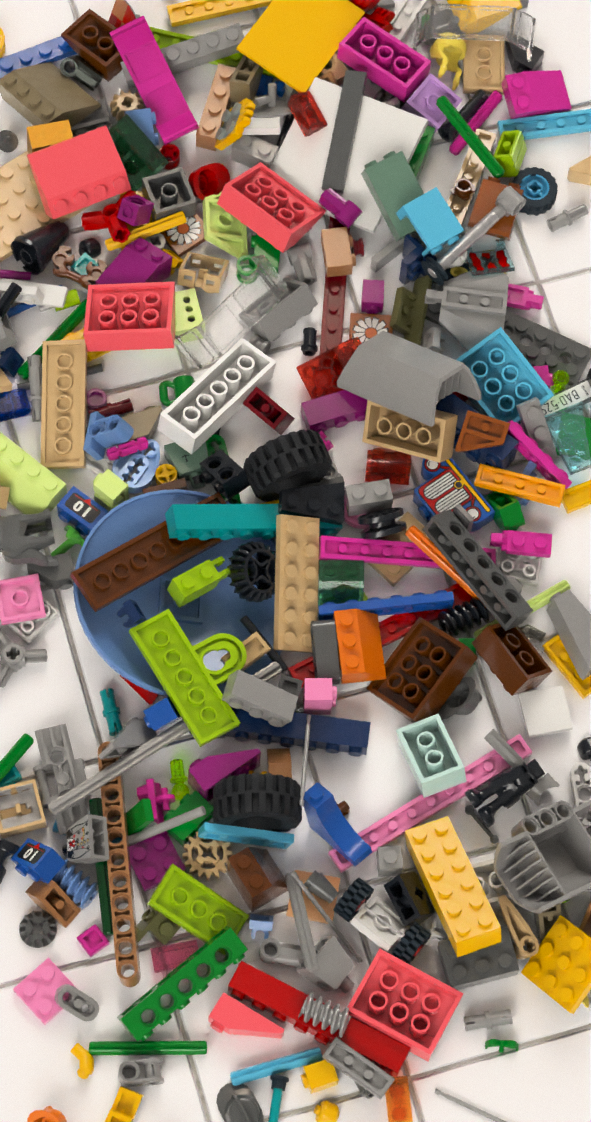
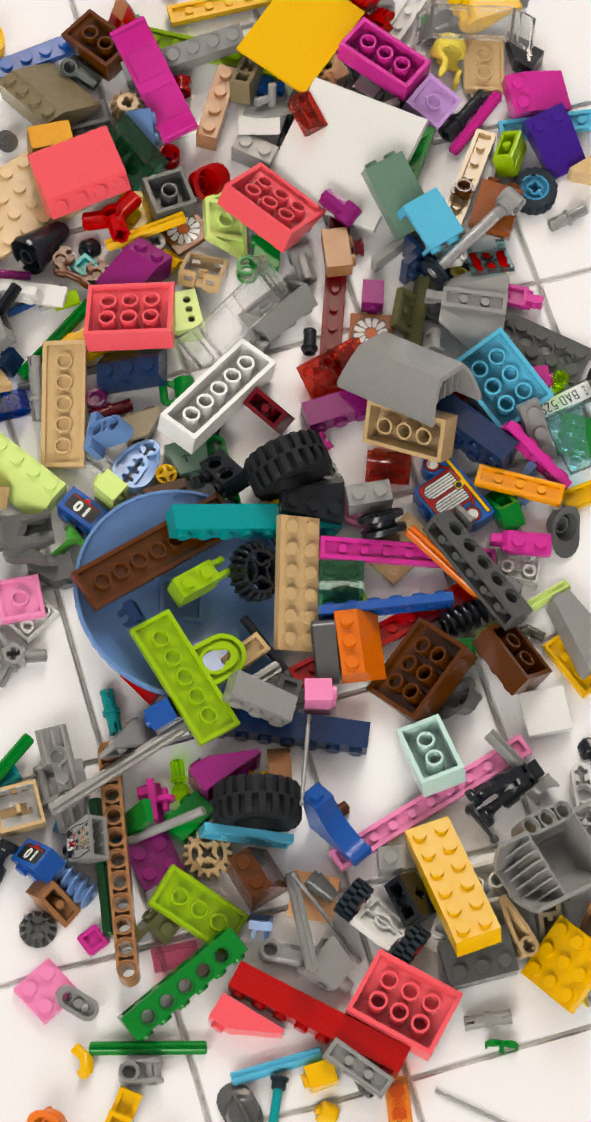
(127, 448): dark pink axle -> none
(132, 370): none -> dark blue slope
(135, 210): magenta brick -> none
(184, 82): none -> red wheel
(234, 123): piece -> none
(325, 1014): light grey piece -> none
(344, 131): dark grey tile -> none
(470, 137): green axle -> none
(481, 432): dark orange wing -> none
(554, 140): none -> dark purple slope
(565, 530): none -> dark grey piece

